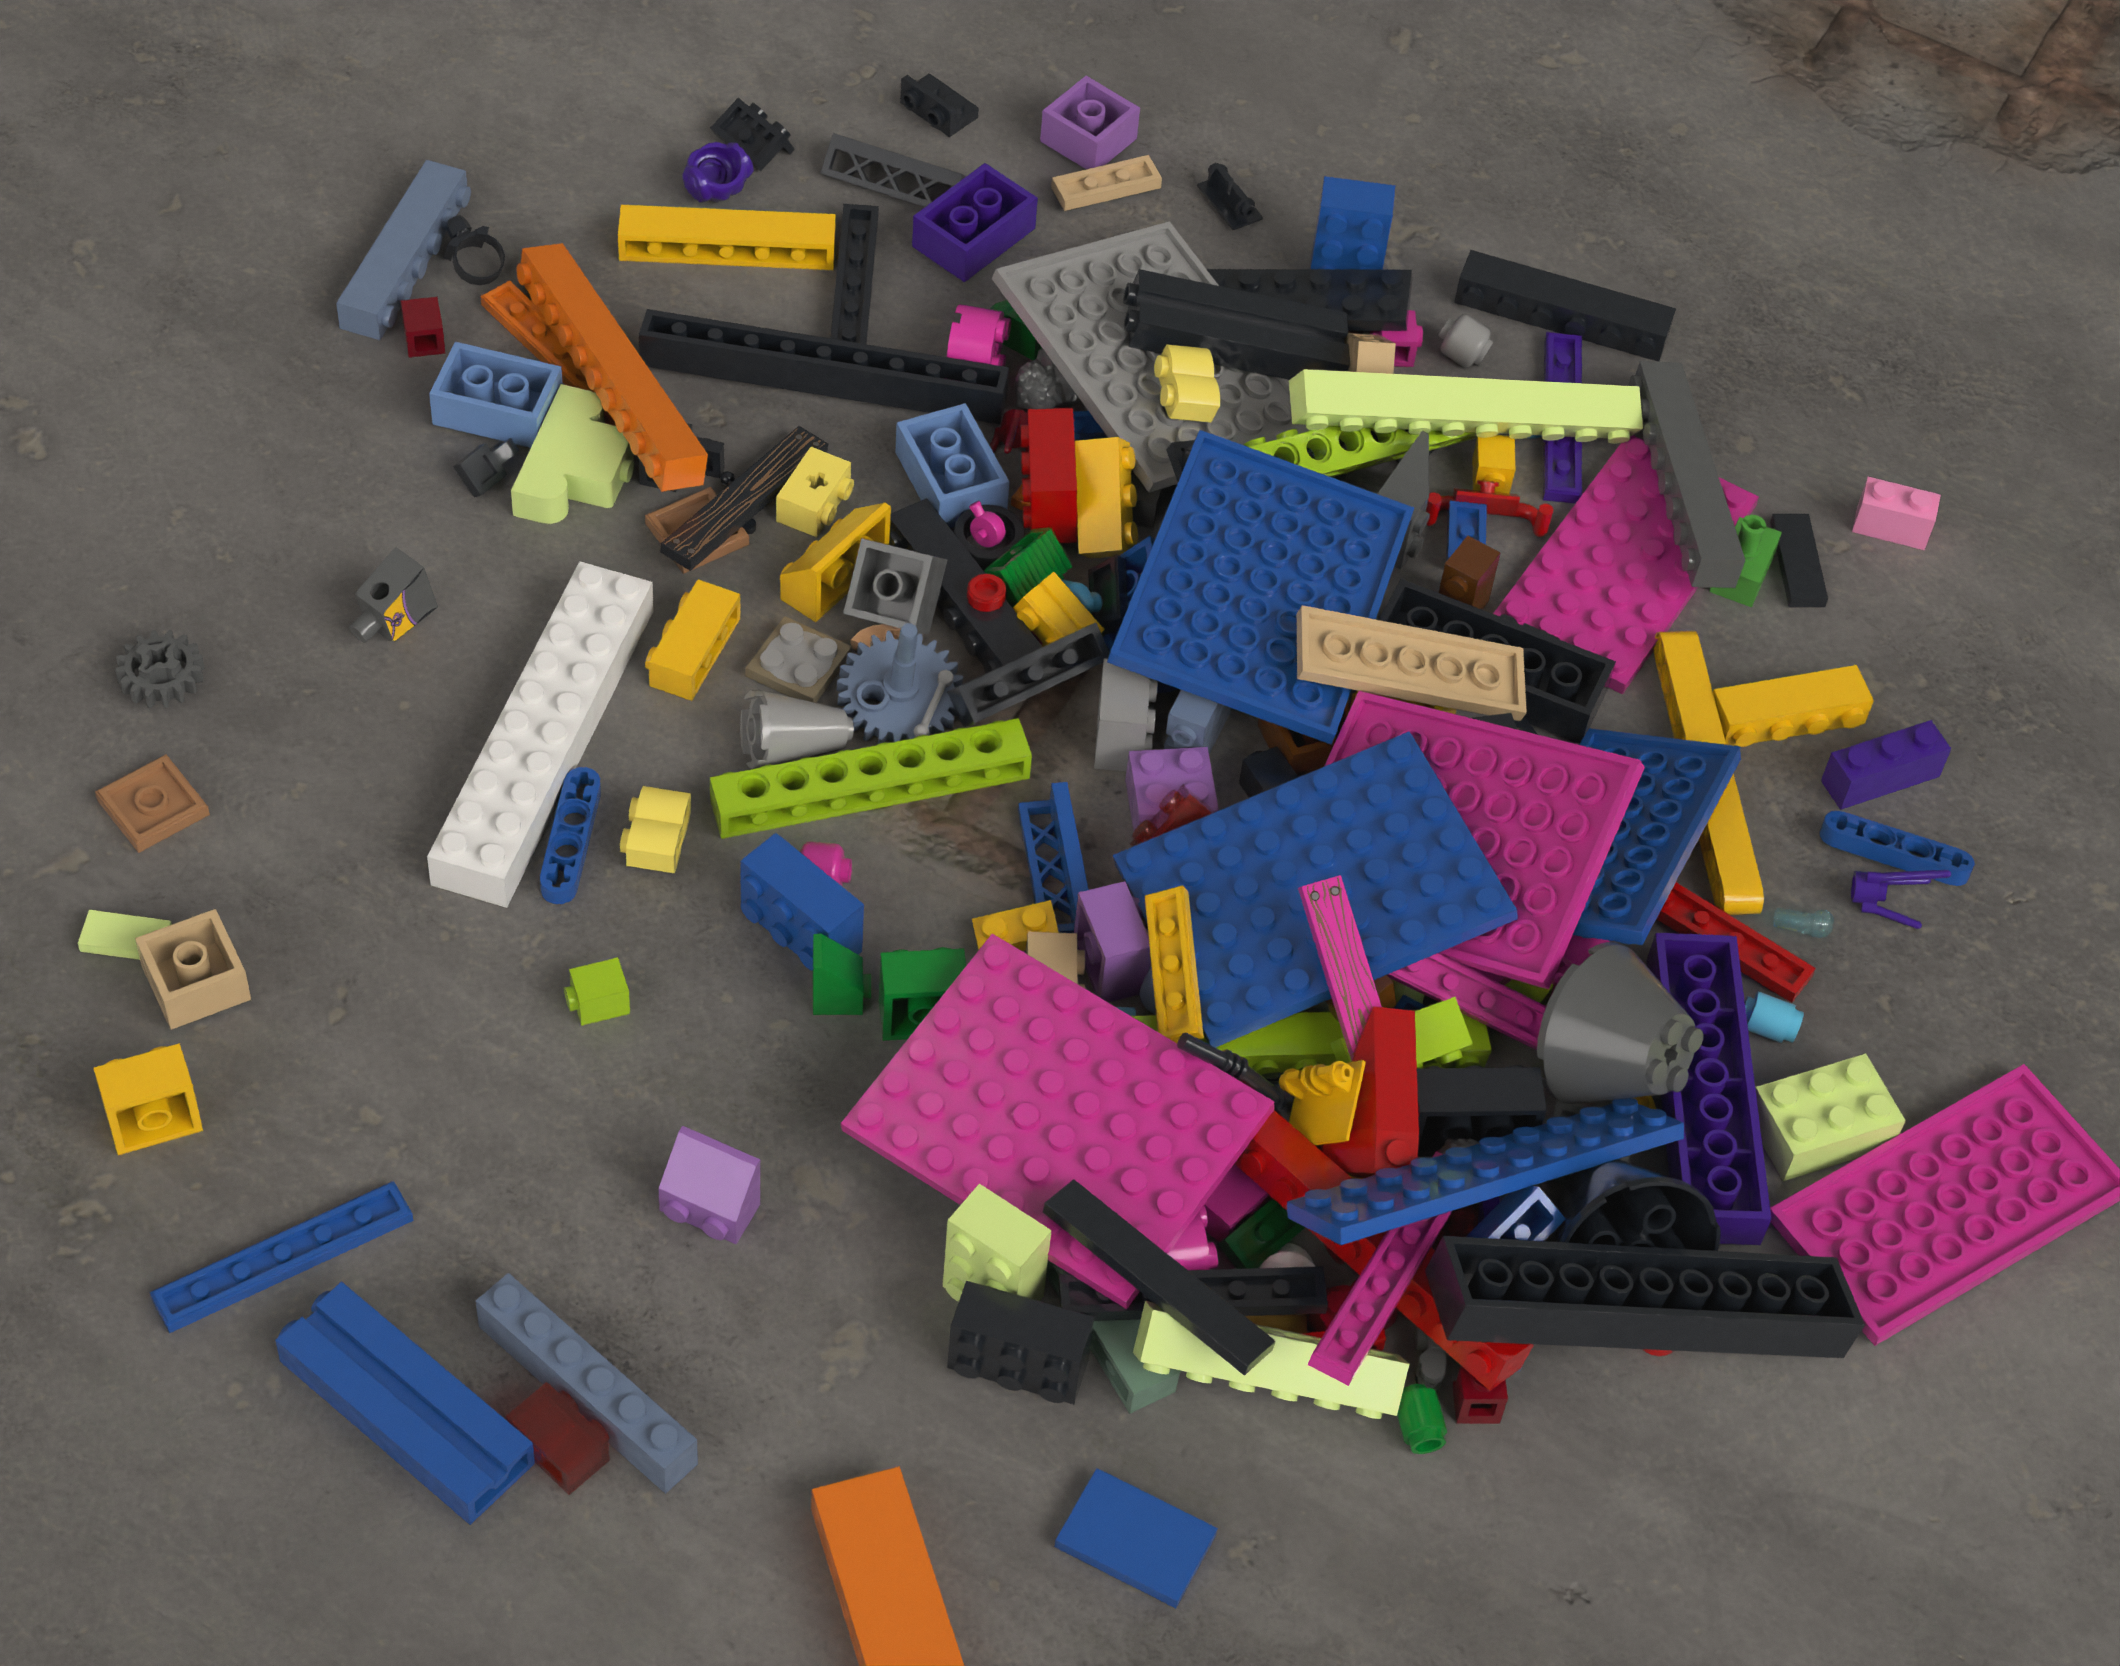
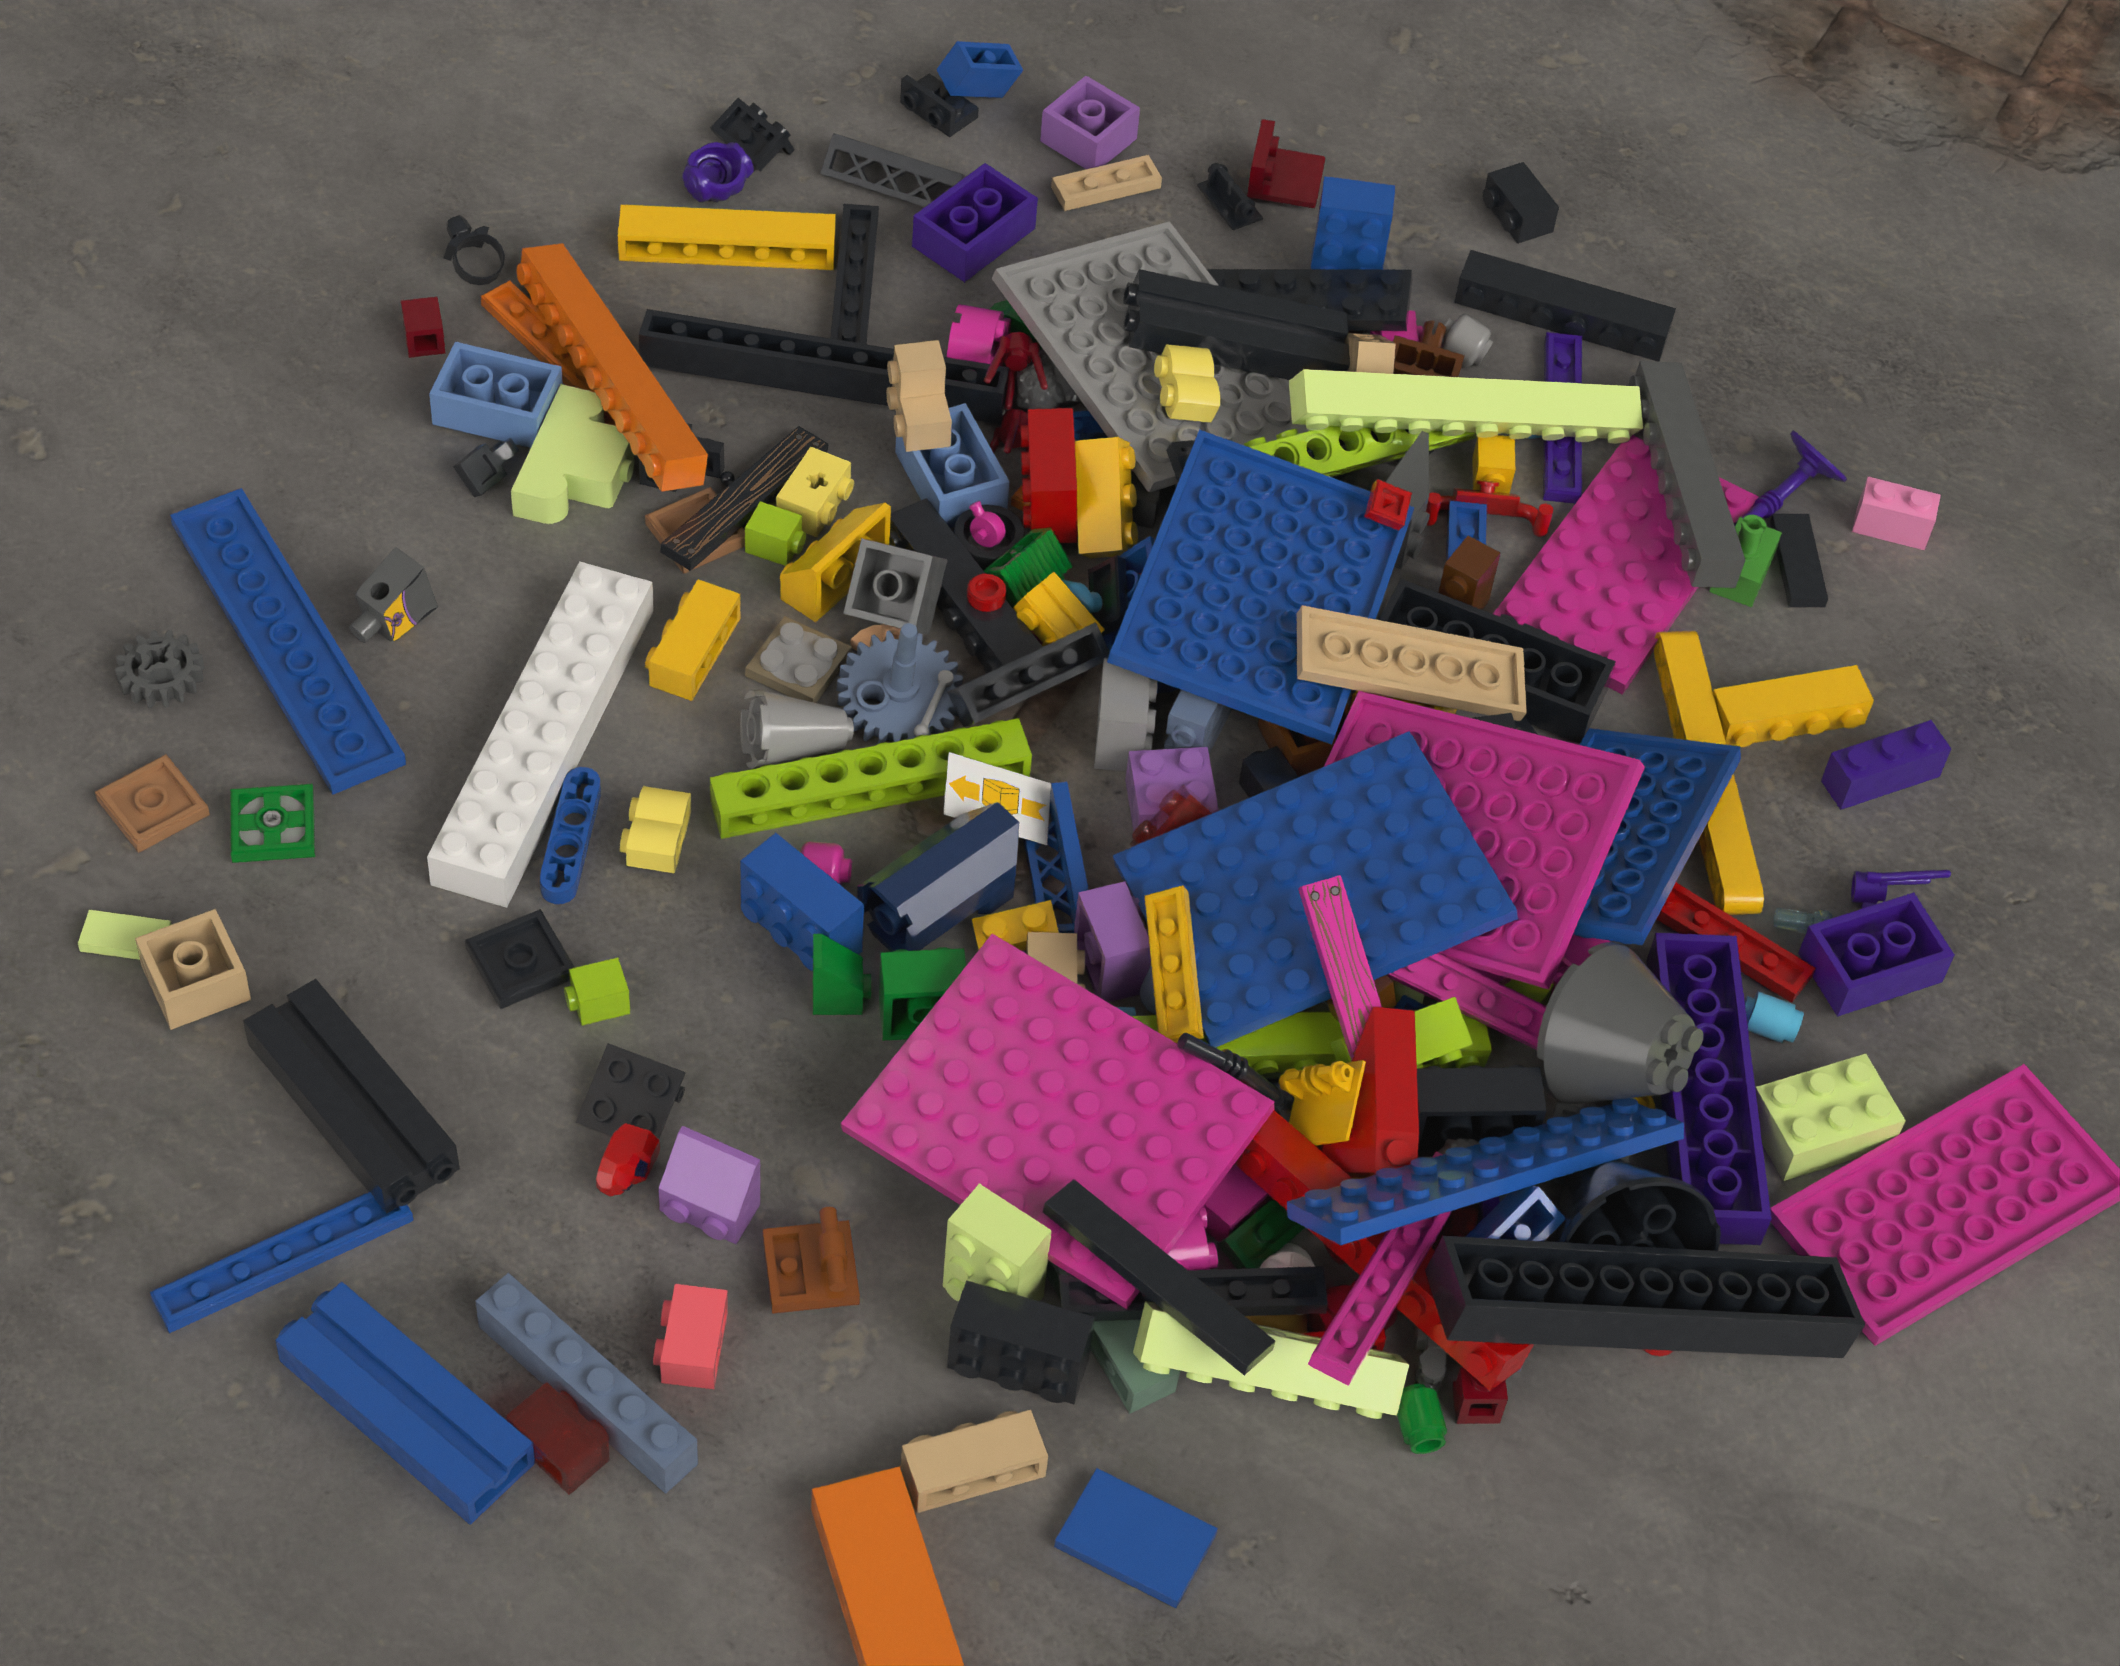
(148, 1098): yellow brick -> none
(272, 823): none -> green piece
(288, 641): none -> blue plate
(352, 1096): none -> black brick
(402, 250): sand blue brick -> none
(520, 958): none -> black plate
(627, 1159): none -> red rock
(630, 1092): none -> black hinge
(692, 1336): none -> coral brick
(774, 534): none -> lime brick
(811, 1265): none -> dark orange plate
(919, 396): none -> tan brick
(944, 879): none -> dark blue brick
(973, 1460): none -> tan brick
(978, 784): none -> white sticker
(979, 69): none -> blue brick
(1016, 351): none -> dark red plant
(1283, 173): none -> dark red bracket
(1388, 504): none -> red tile
(1427, 355): none -> reddish brown brick
(1520, 202): none -> black brick
(1810, 465): none -> dark purple dish
(1854, 835): blue beam -> none
(1876, 954): none -> dark purple brick

